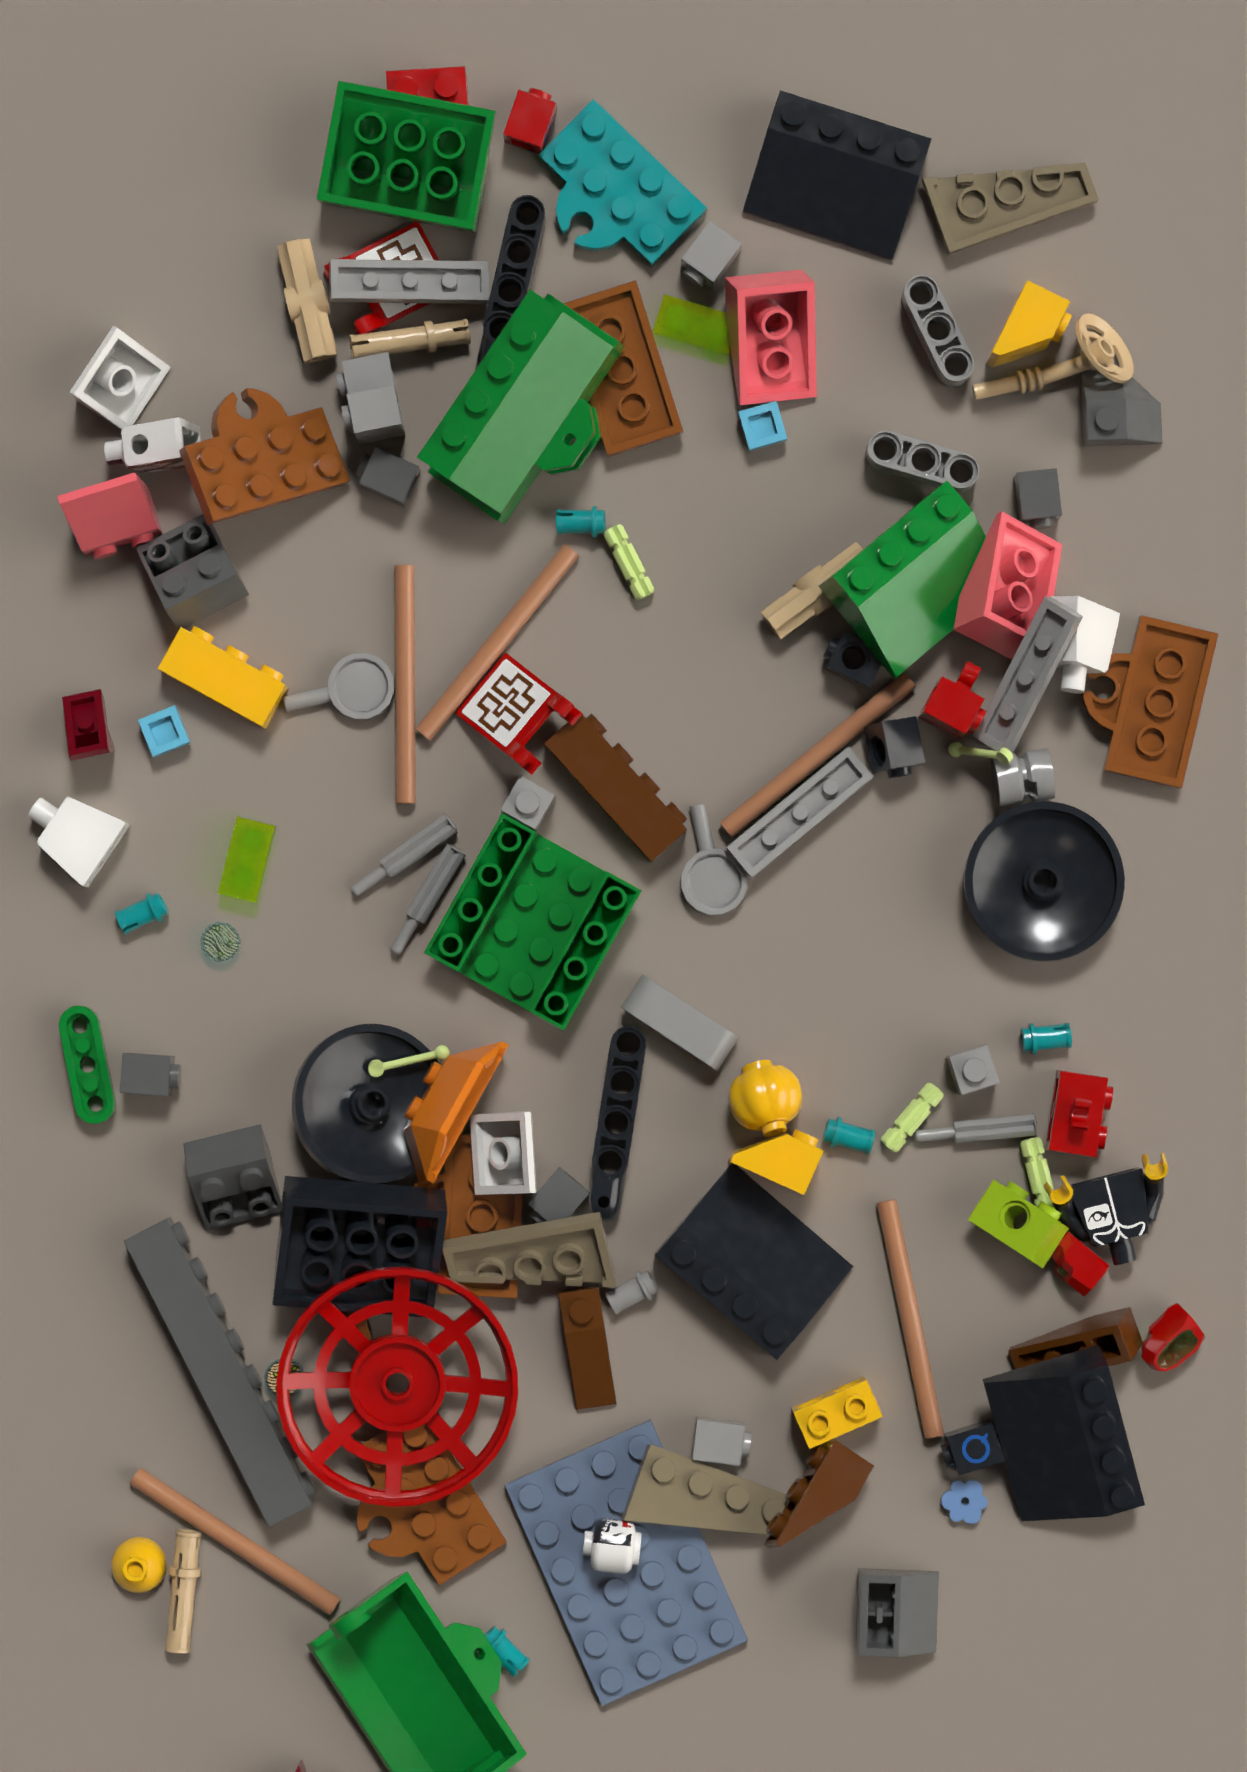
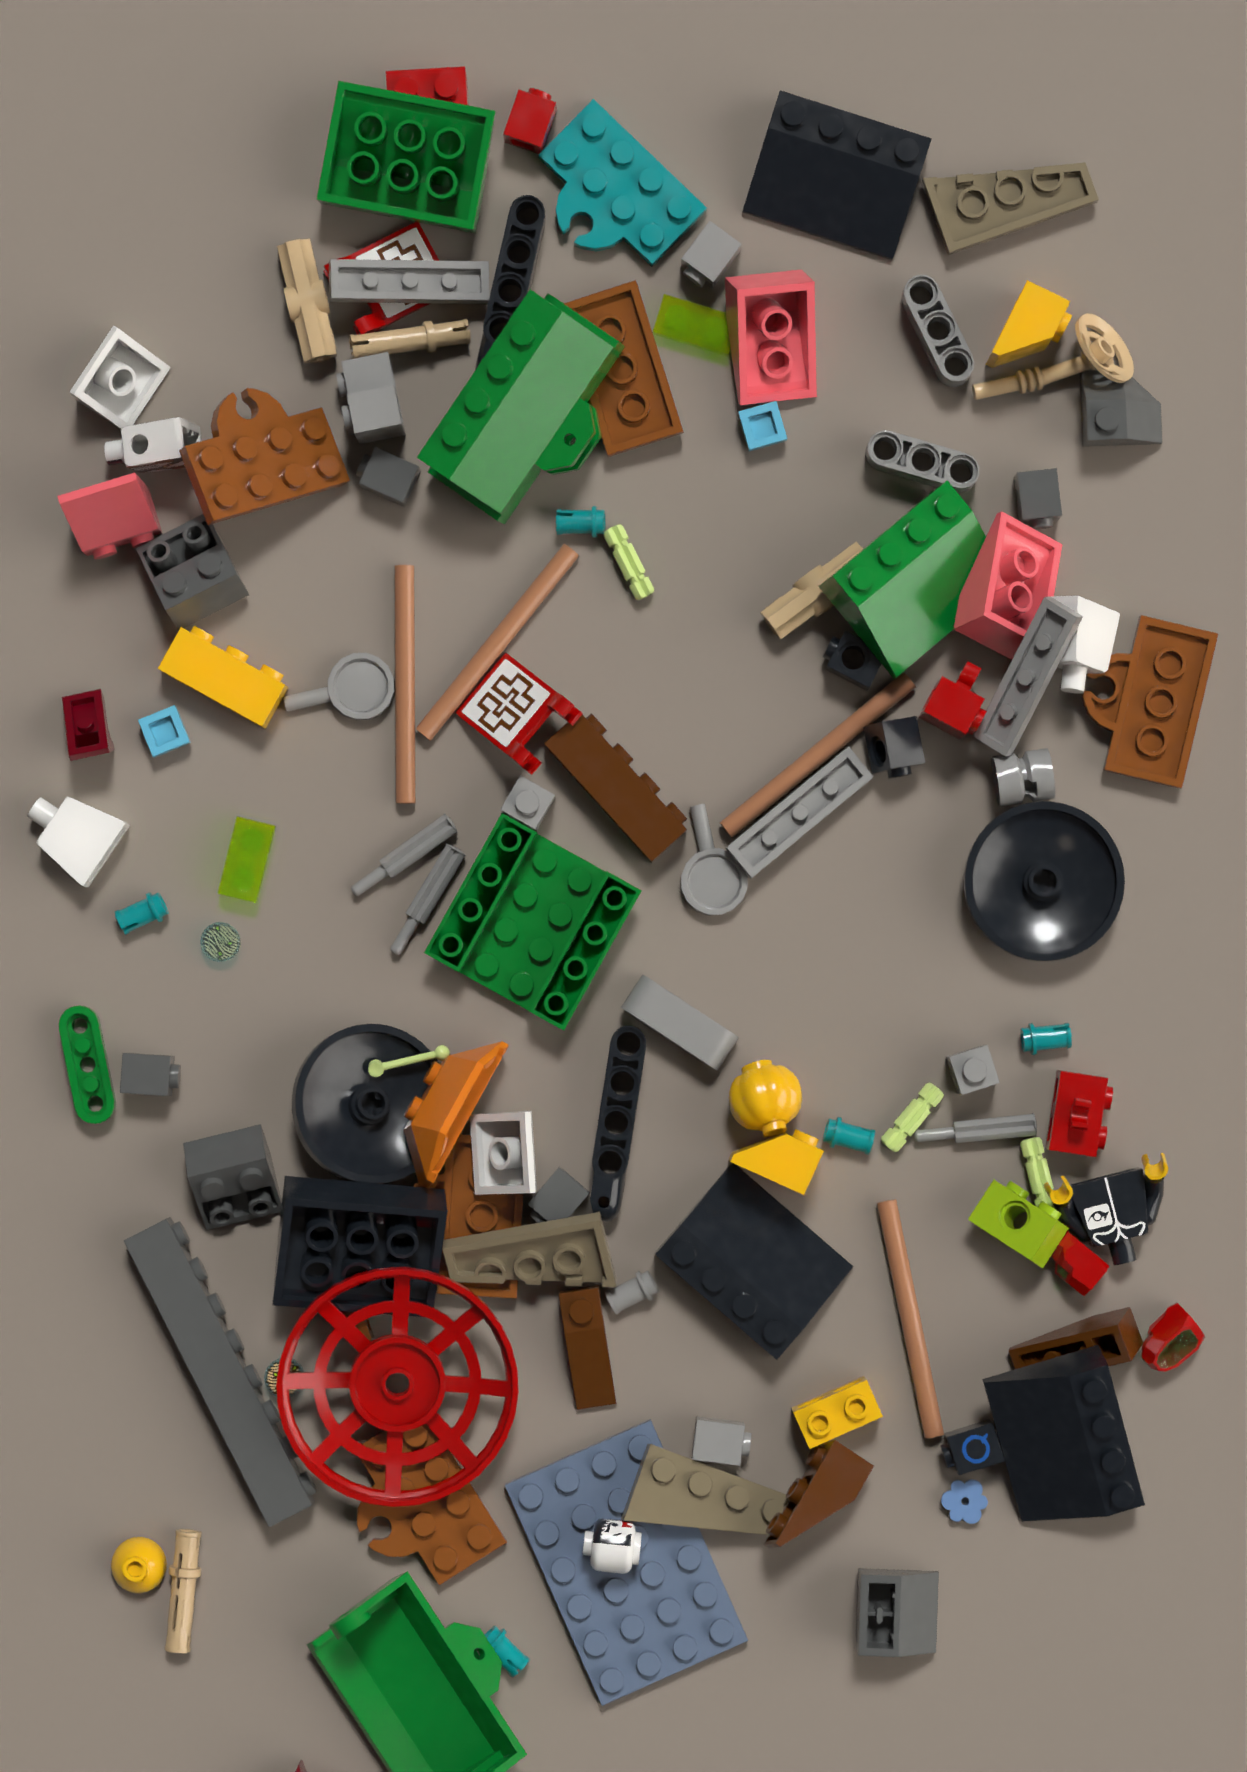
(234, 1541): nougat piece -> none
(1003, 755): yellowish green hinge -> none

